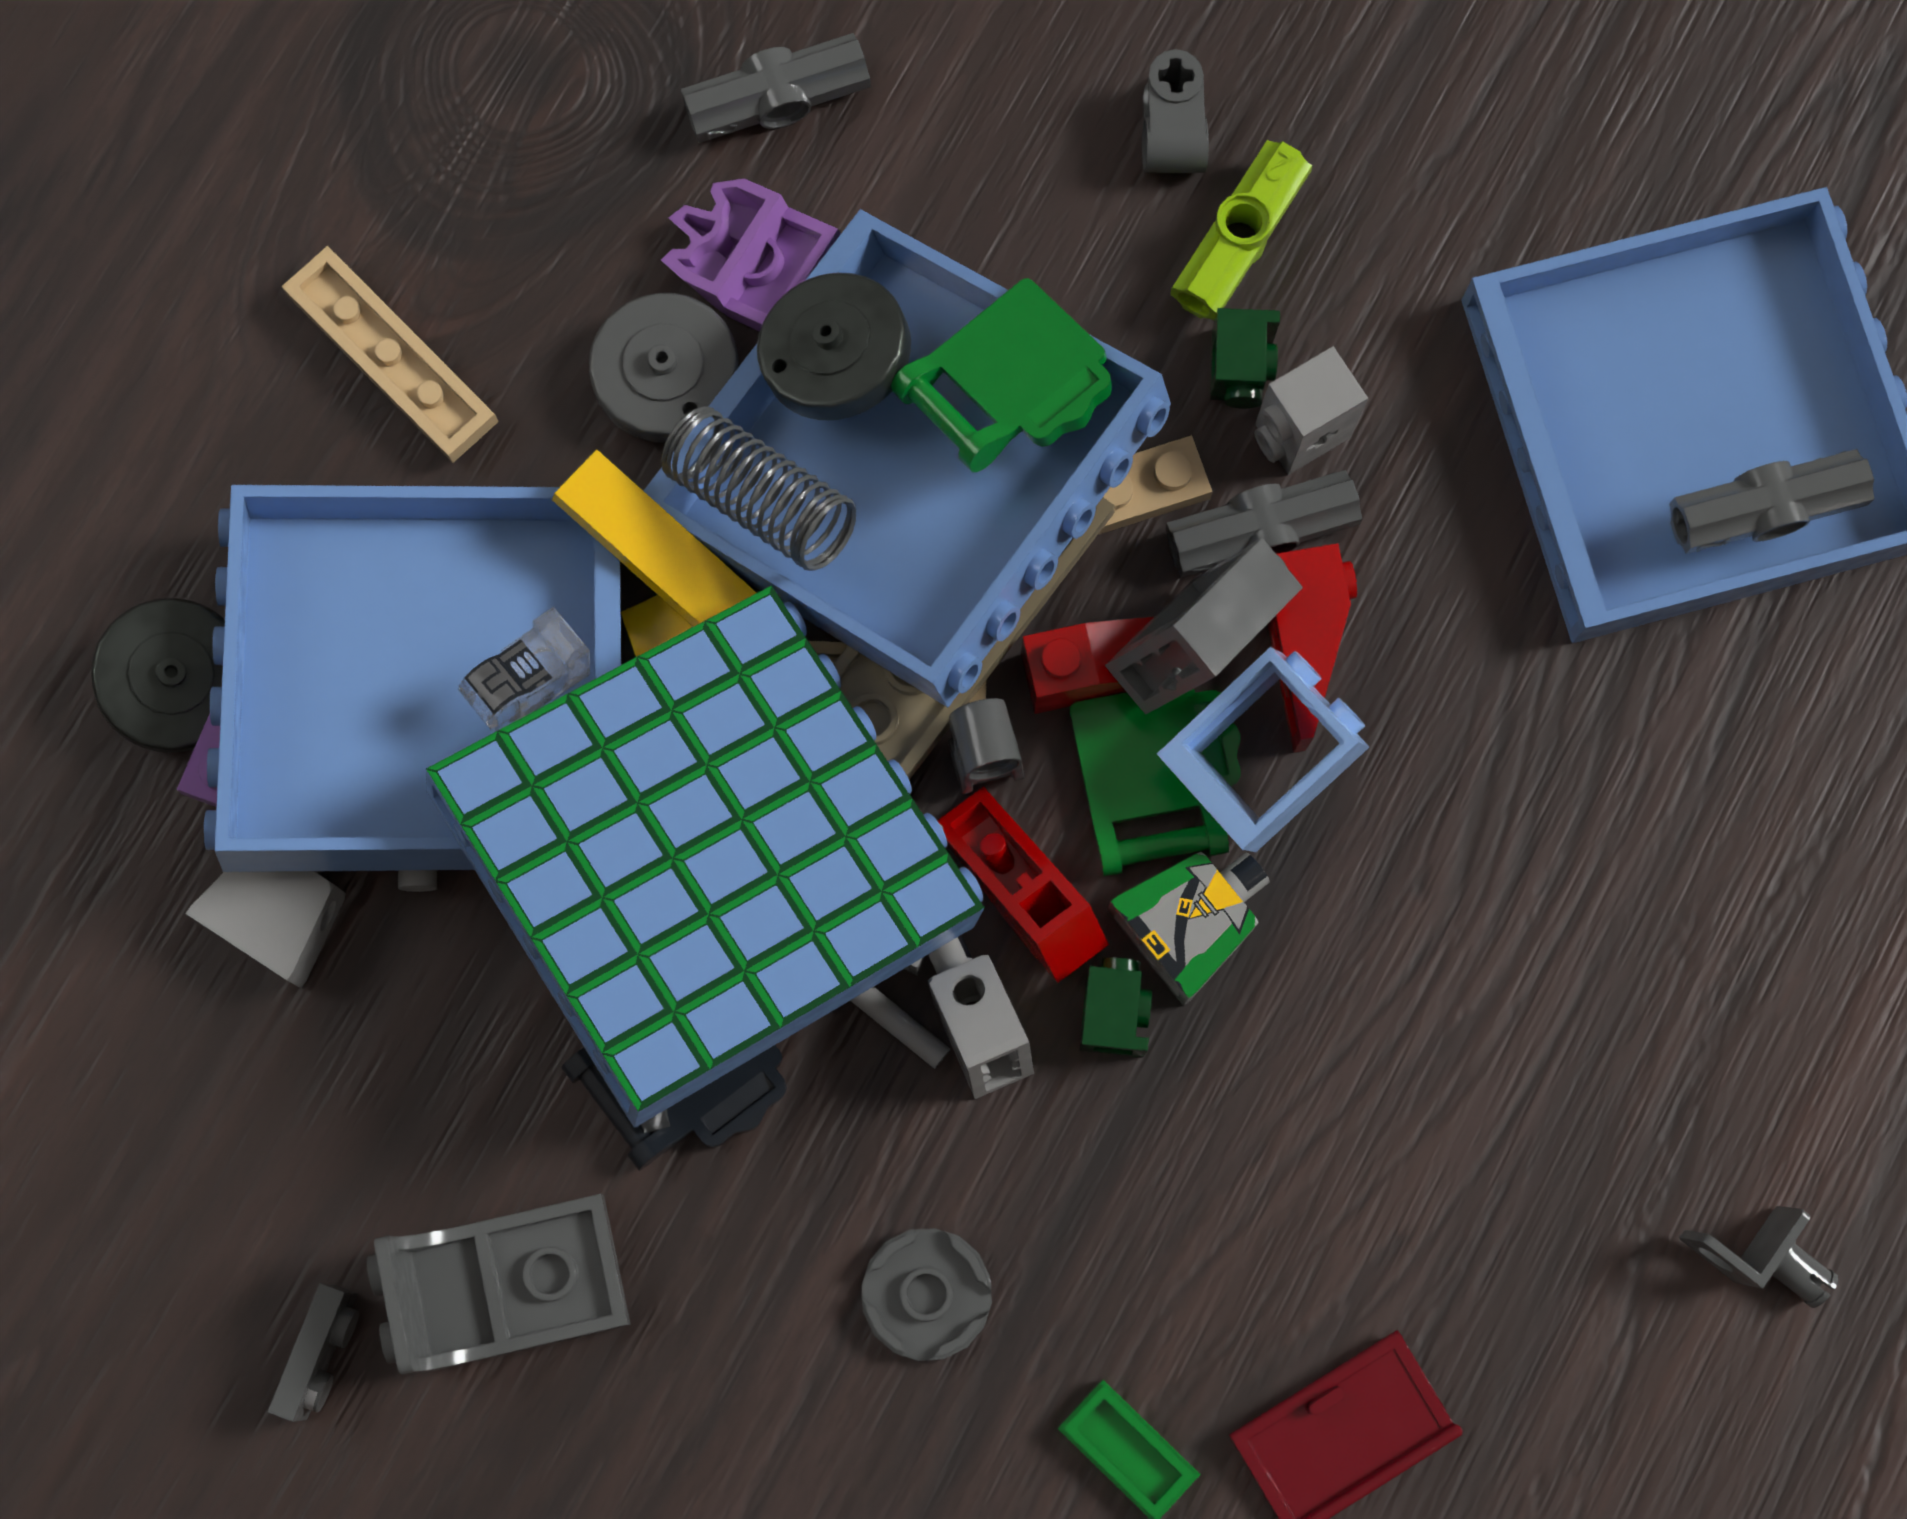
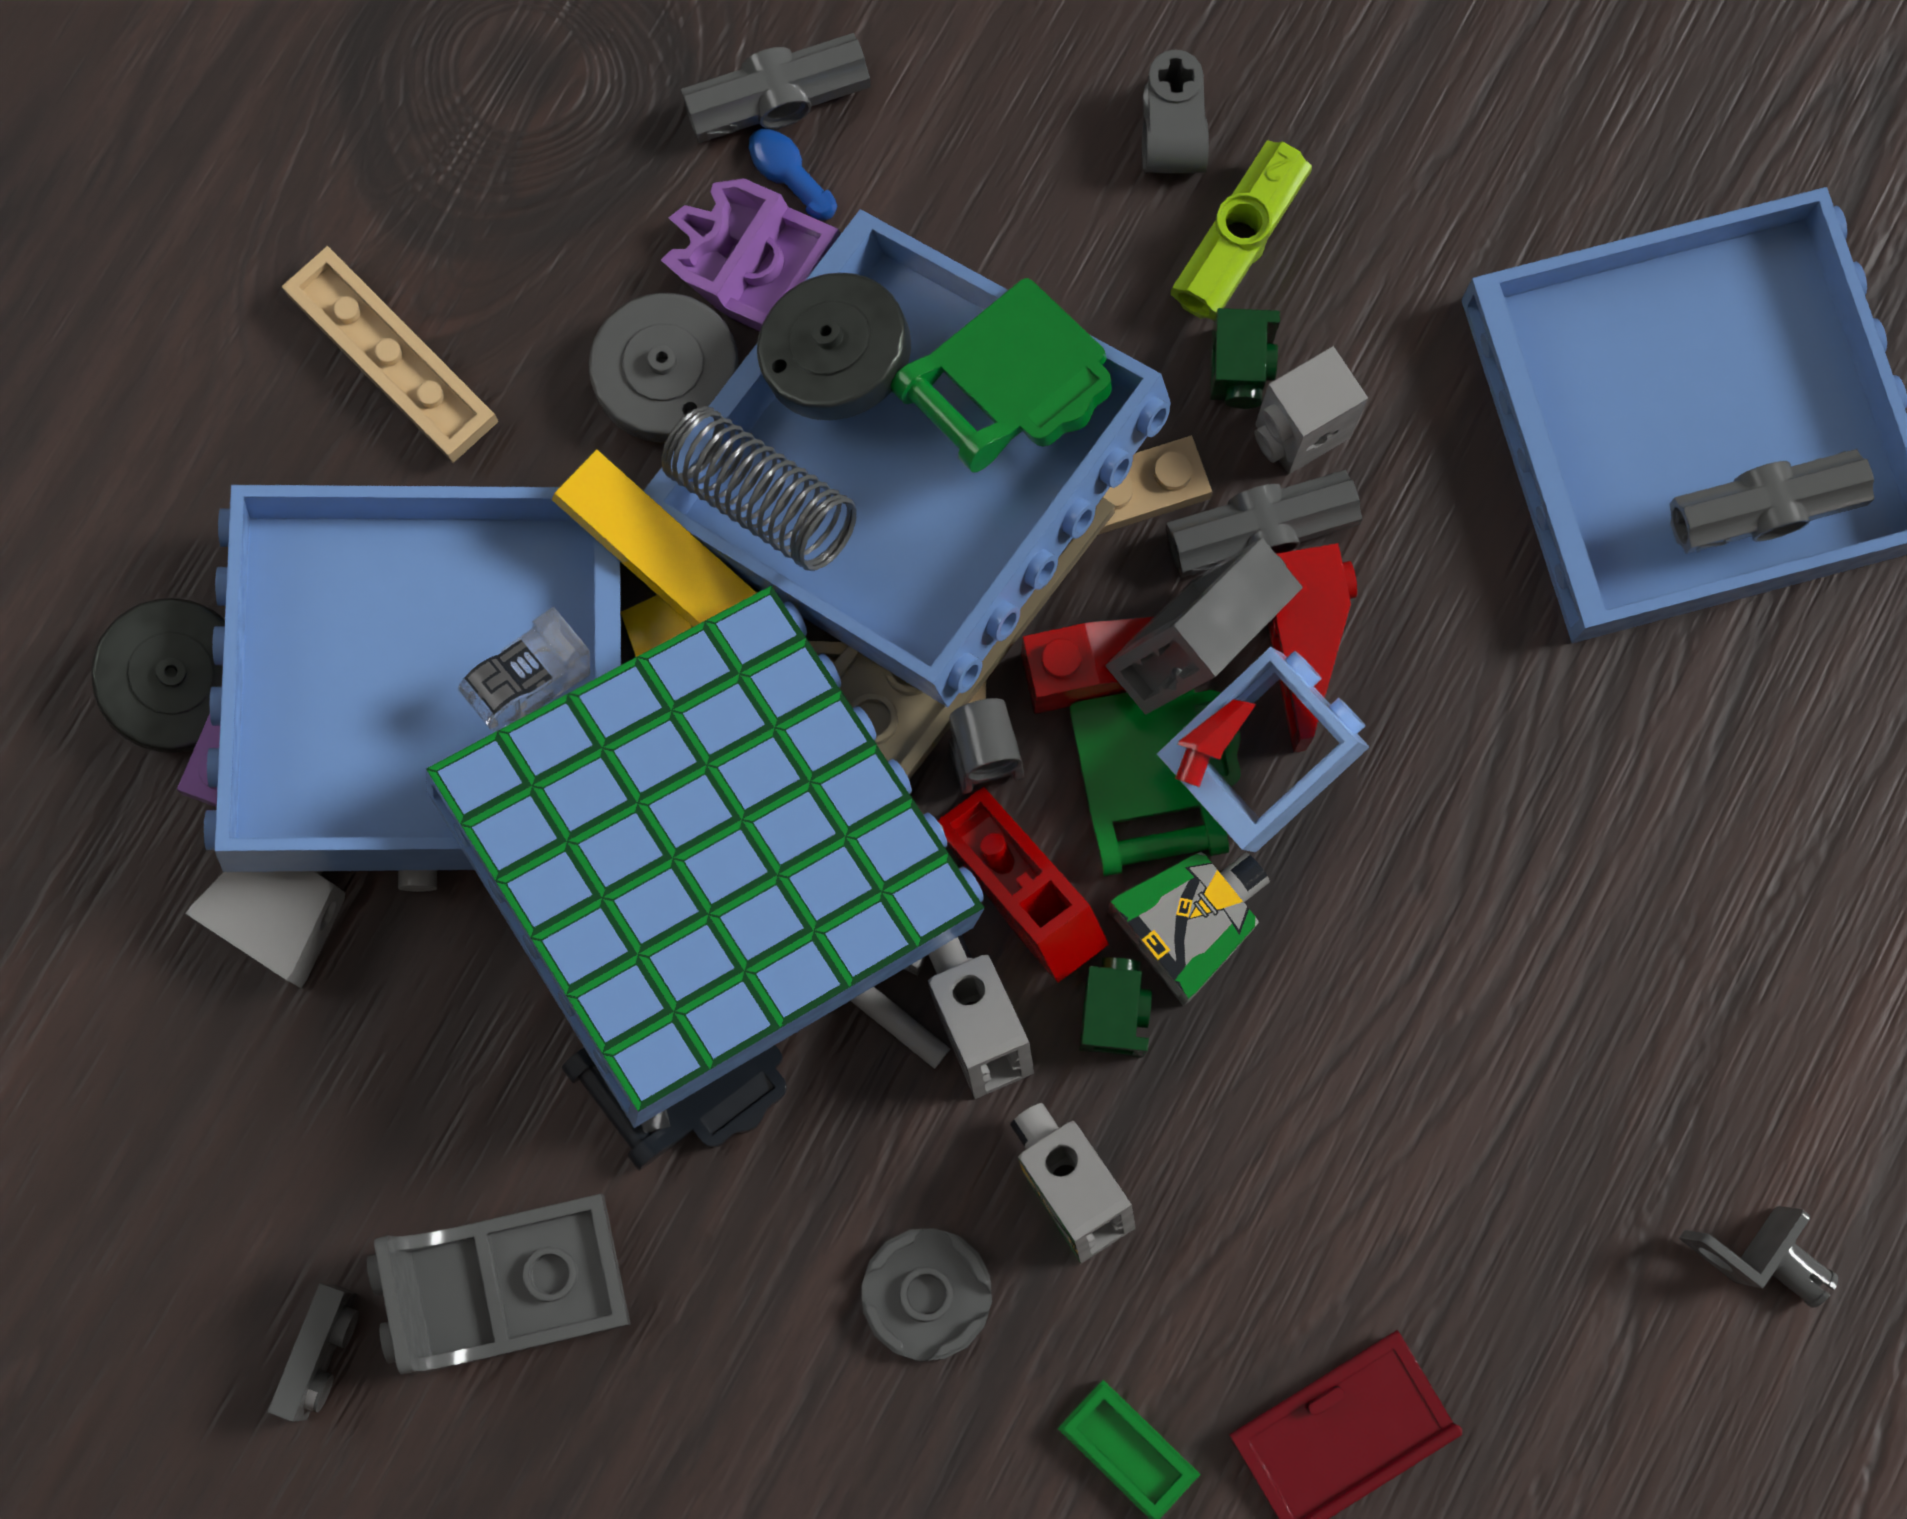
(781, 162): none -> blue piece
(1084, 1204): none -> light grey torso
(1210, 740): none -> red bar

